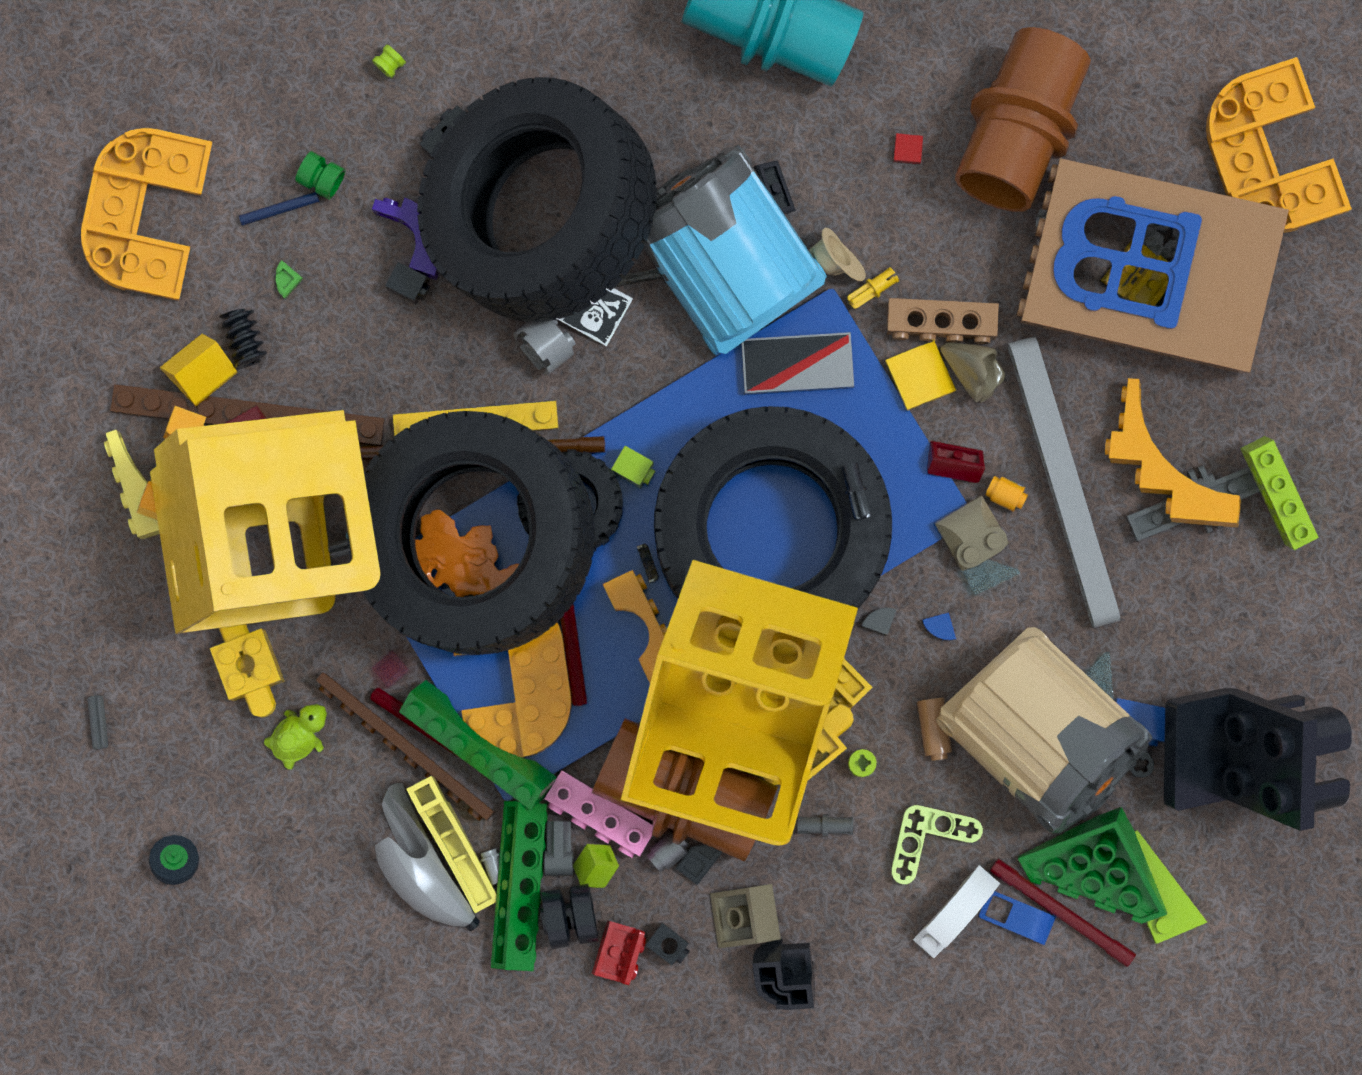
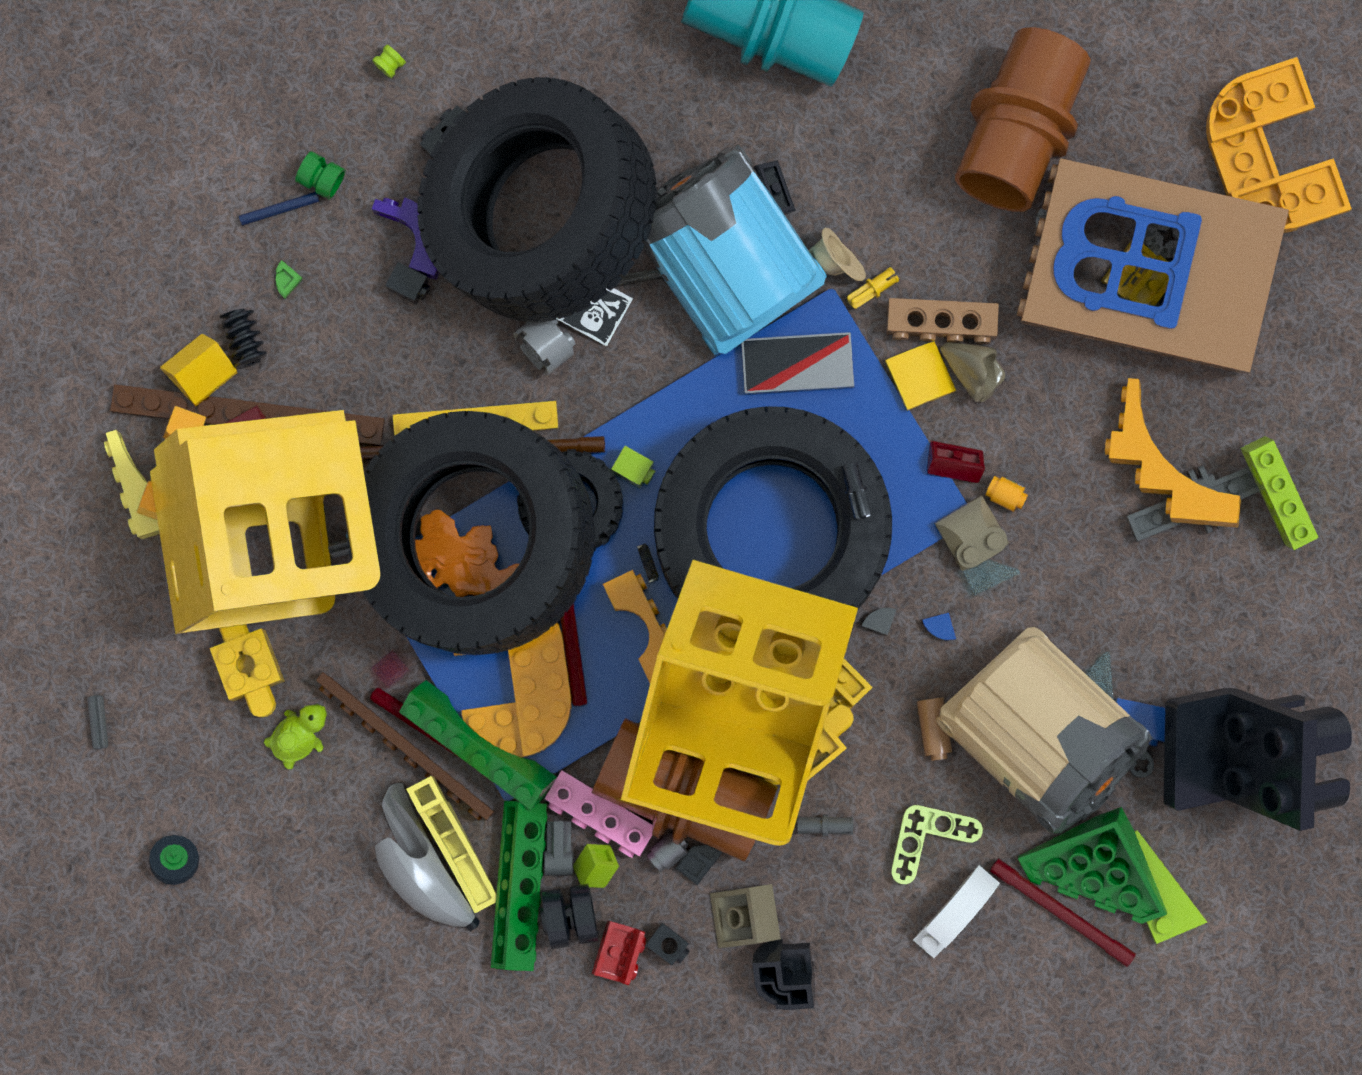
(116, 206): light orange plate -> none
(491, 862): light grey pin -> none
(858, 762): lime wheel -> none
(908, 148): red tile -> none
(1023, 919): blue piece -> none
(1064, 482): light grey beam -> none

